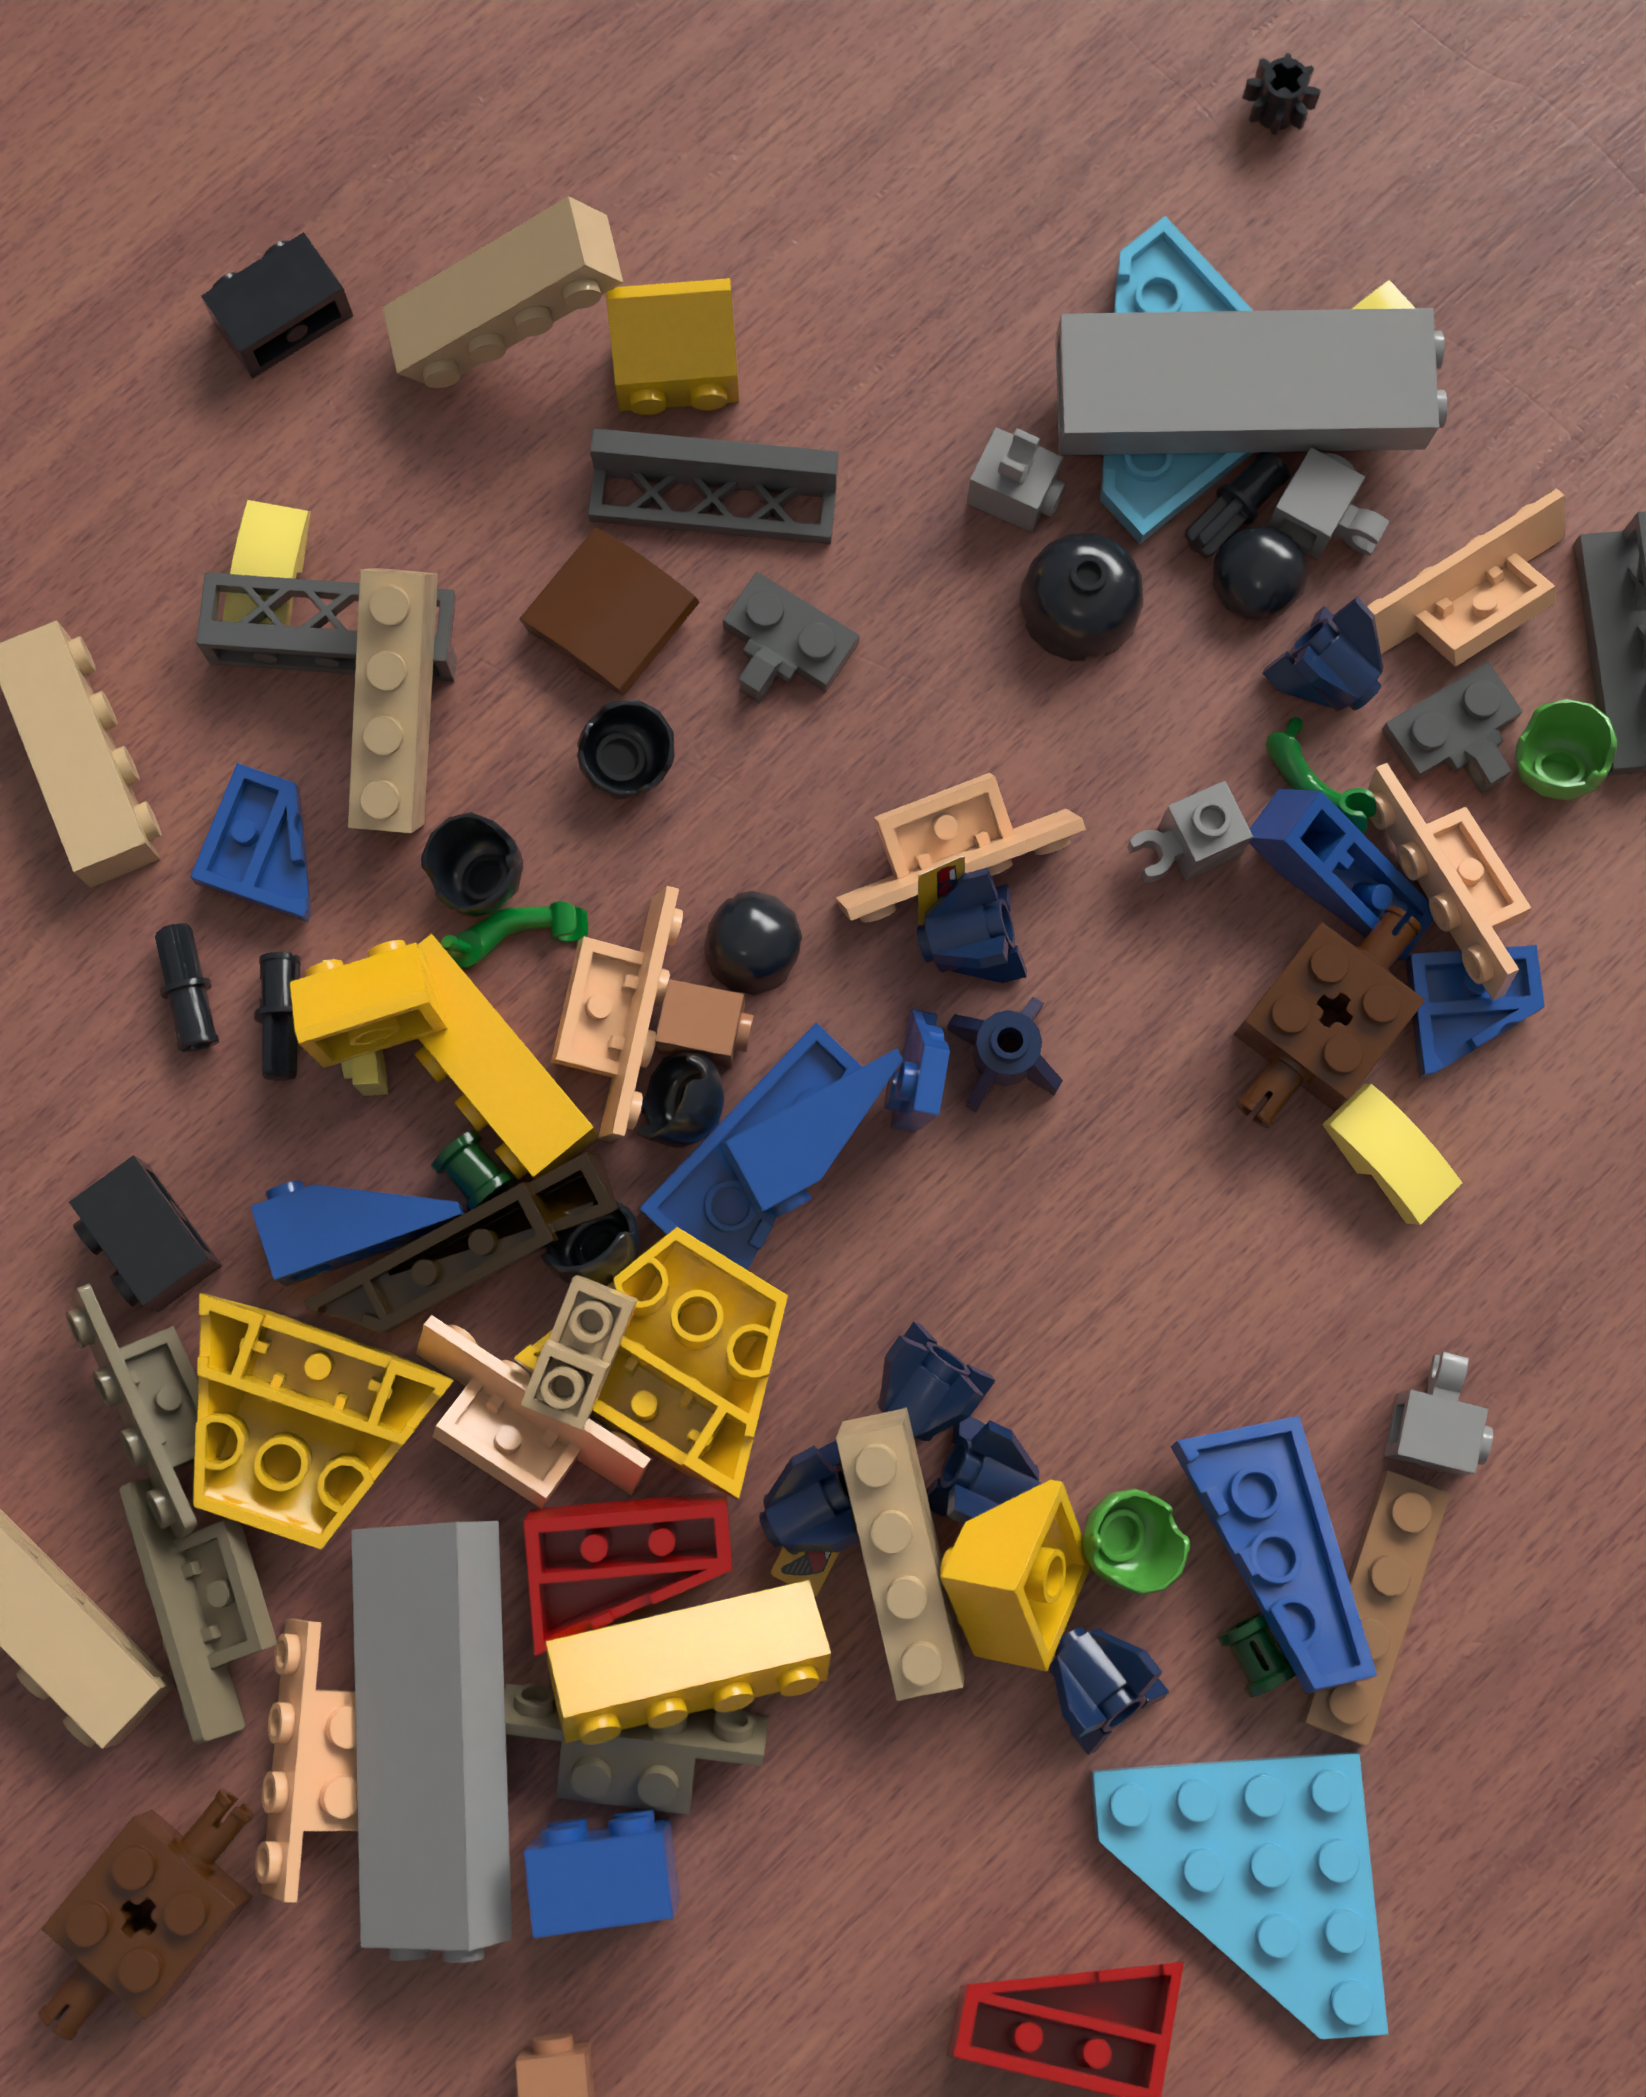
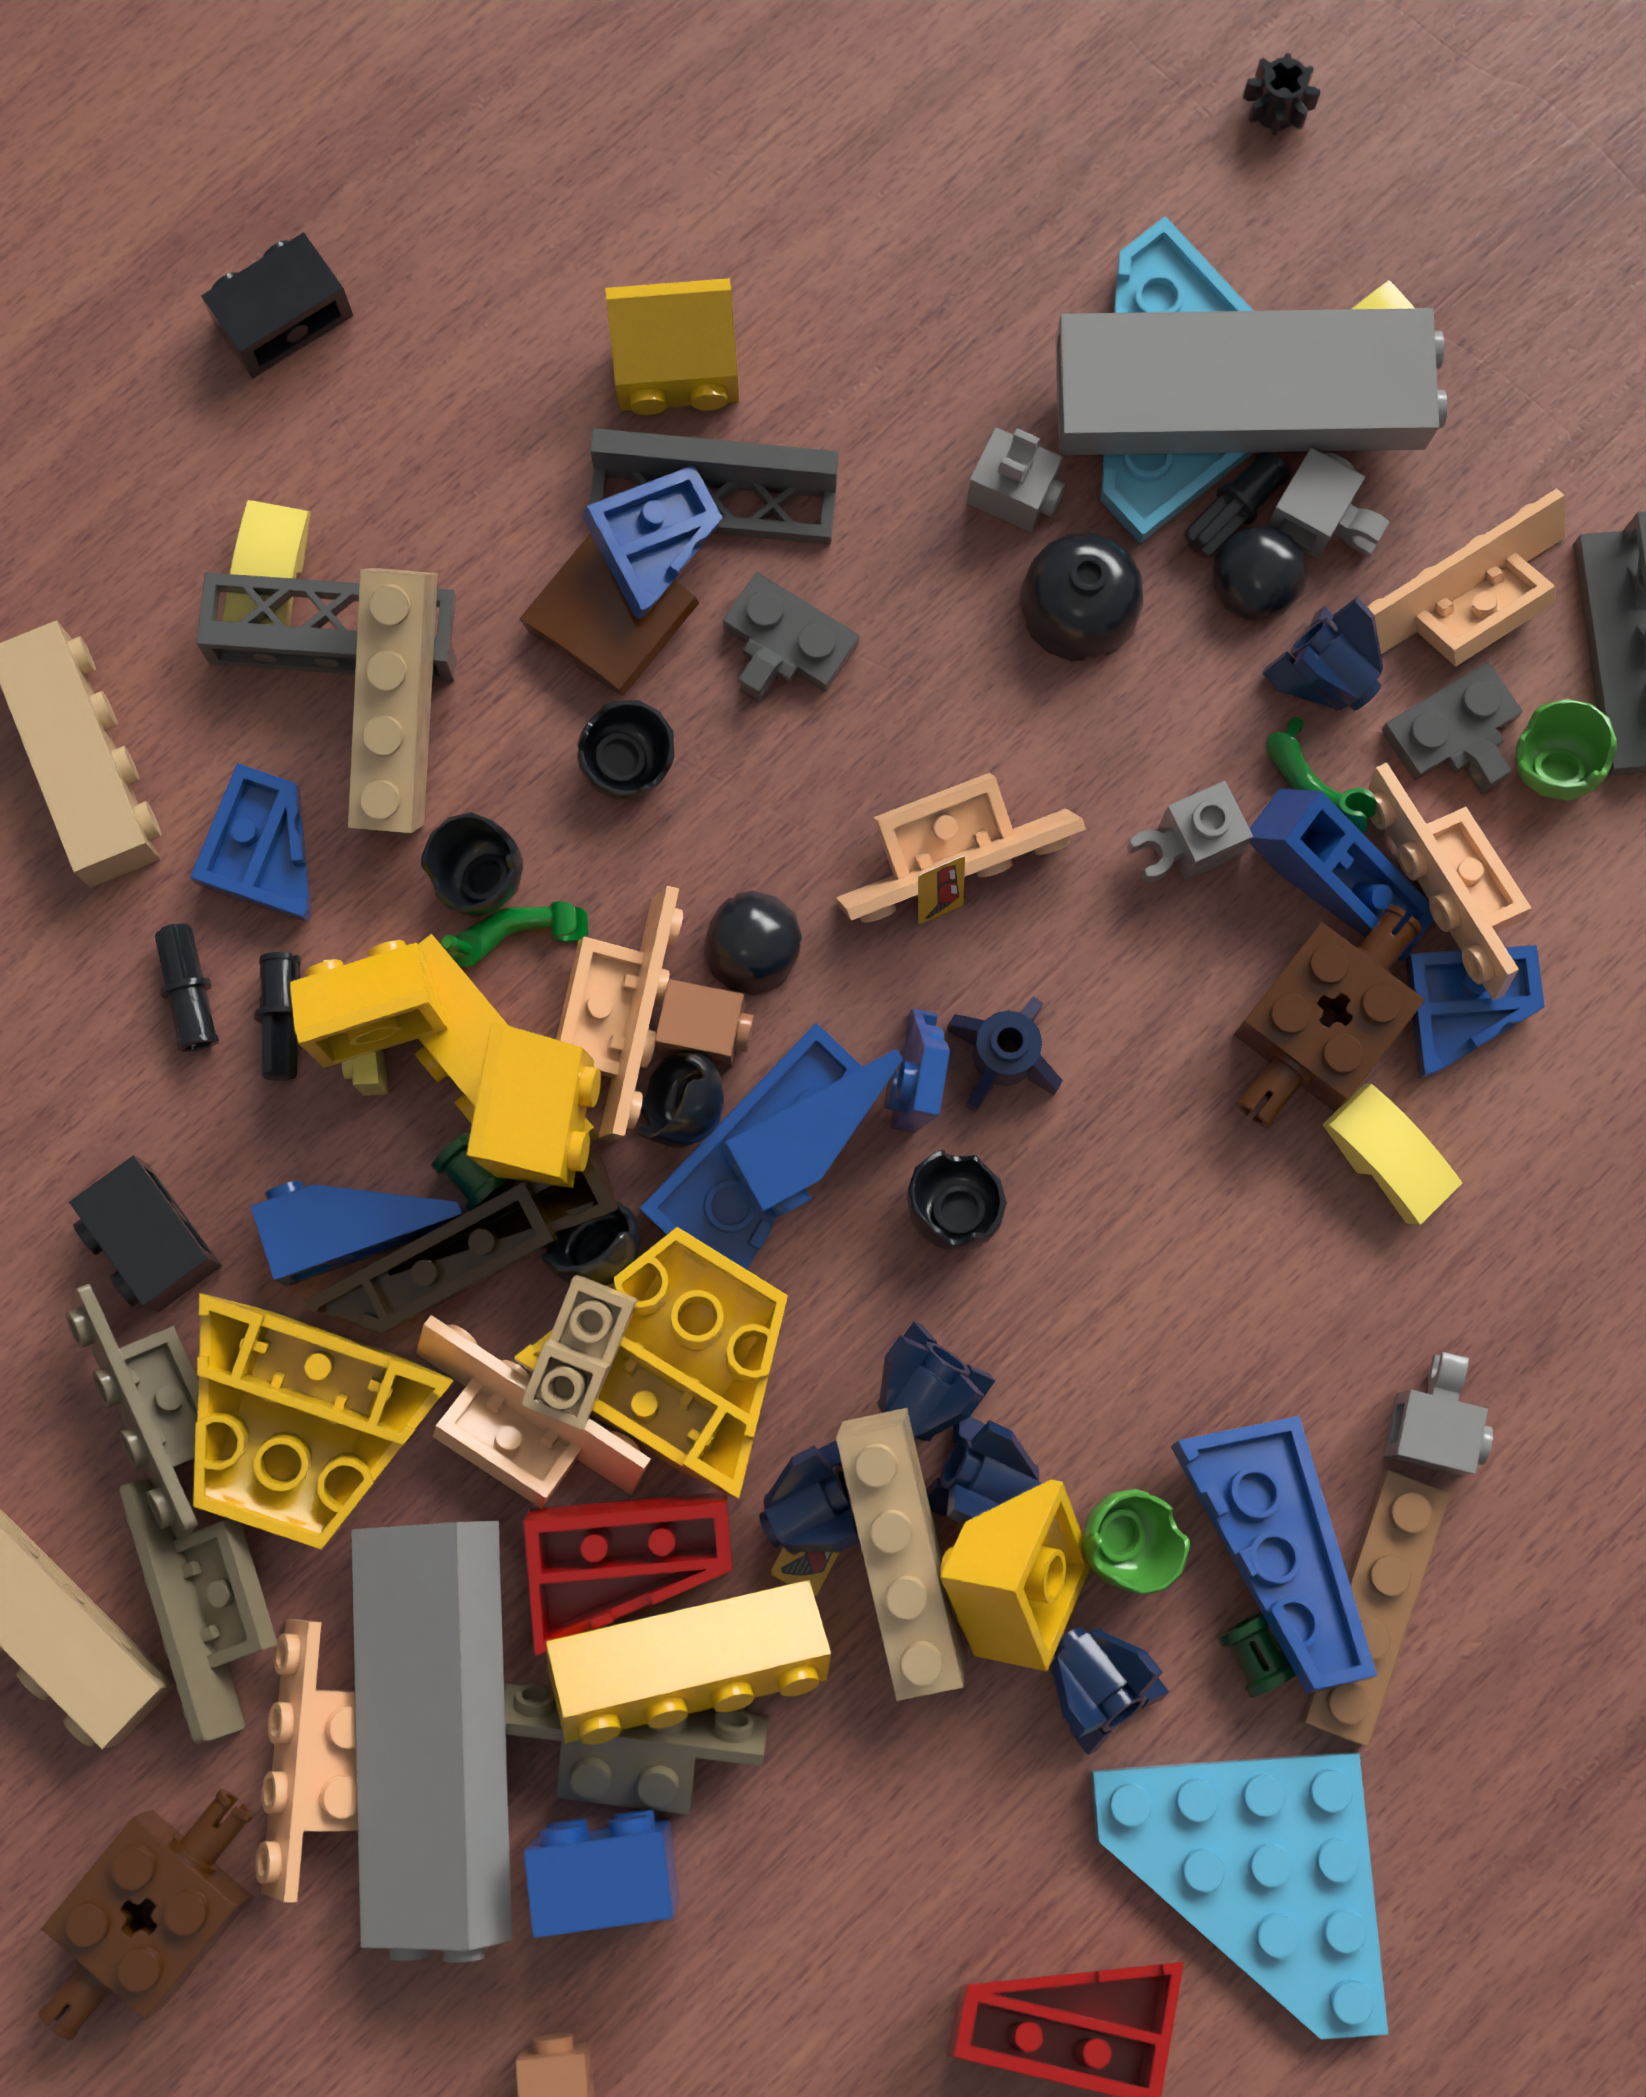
(503, 294): tan brick -> none
(533, 1107): none -> yellow slope
(652, 533): none -> wing
(955, 1201): none -> black hair
(973, 930): dark blue brick -> none

